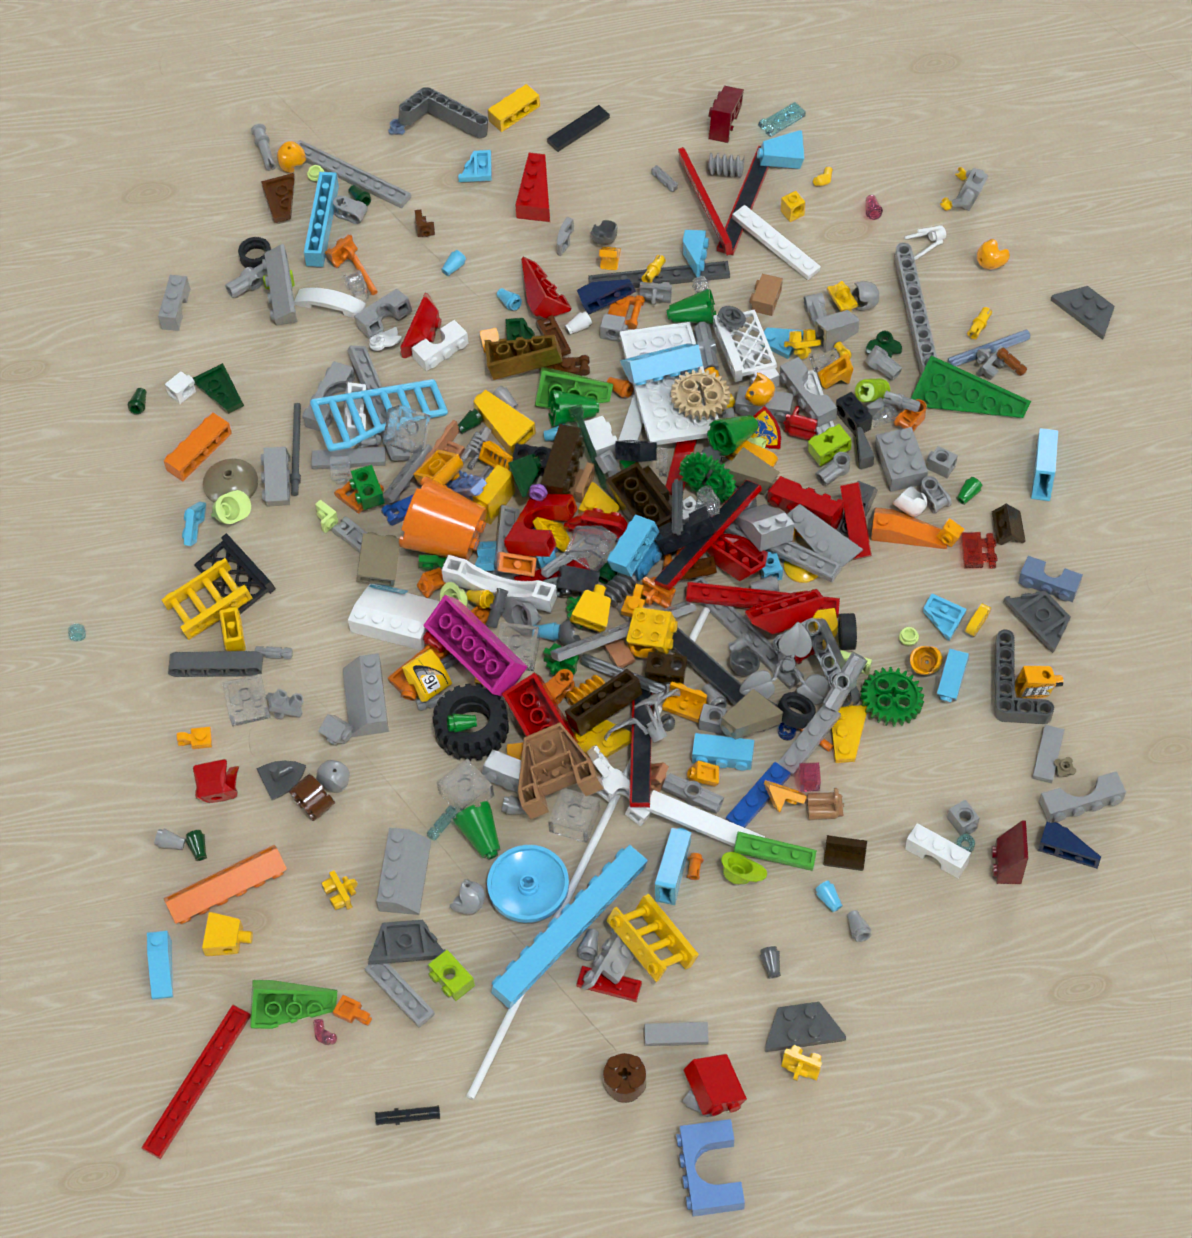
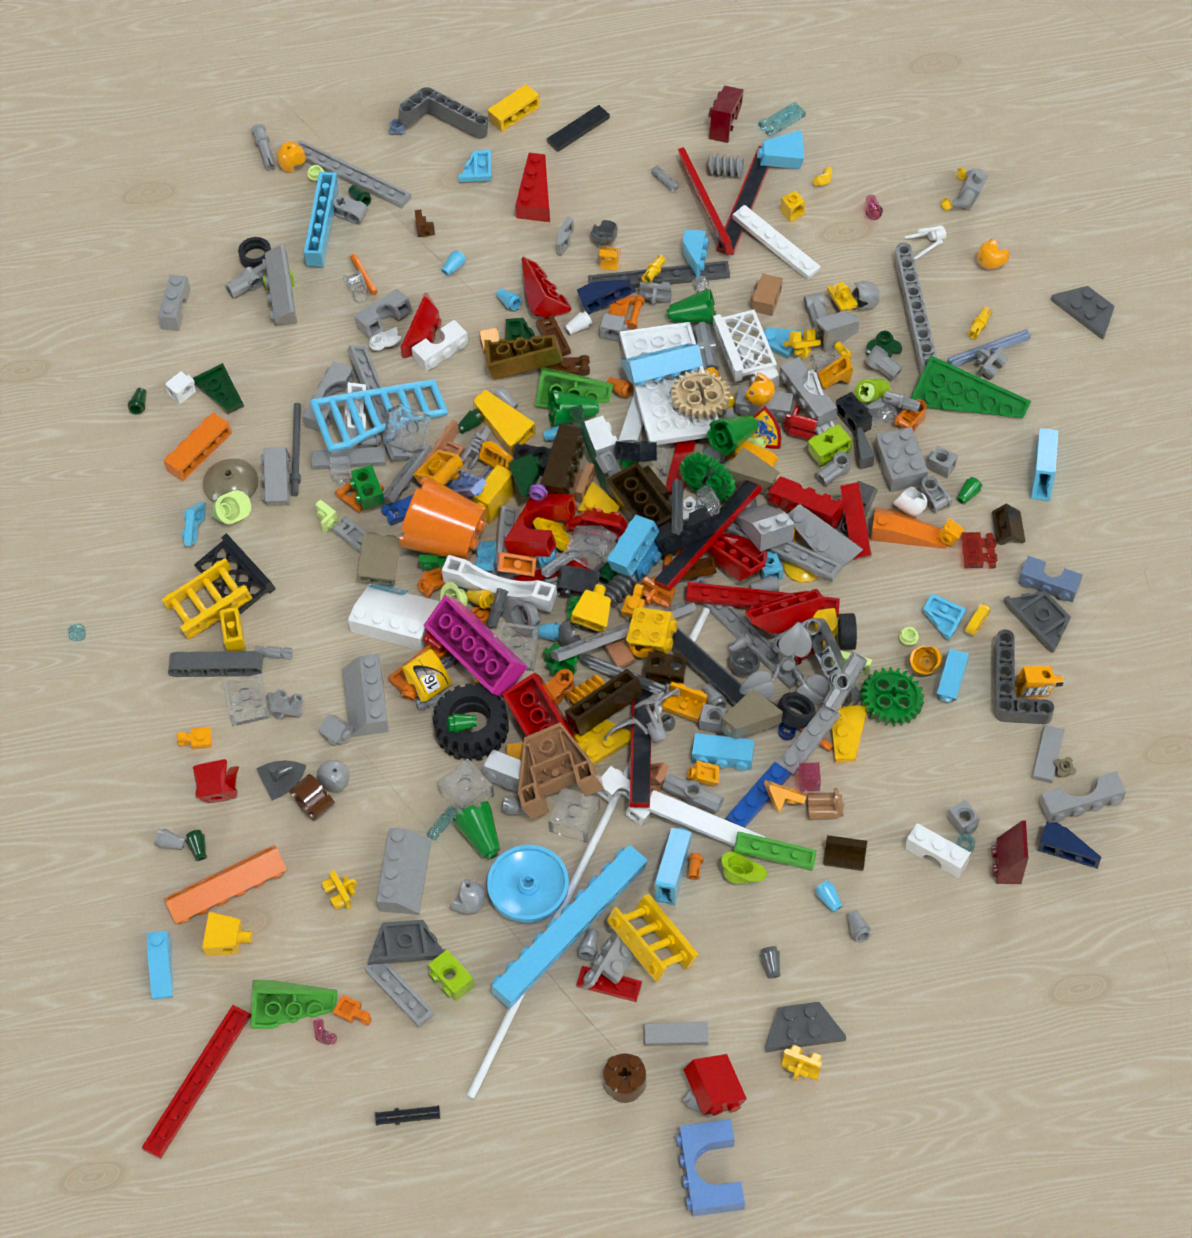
(279, 195): reddish brown wing -> none
(330, 299): white slope -> none
(342, 251): orange hips -> none
(599, 760): white plate -> none
(737, 316): dark grey gear -> none
(1011, 361): dark orange axle -> none

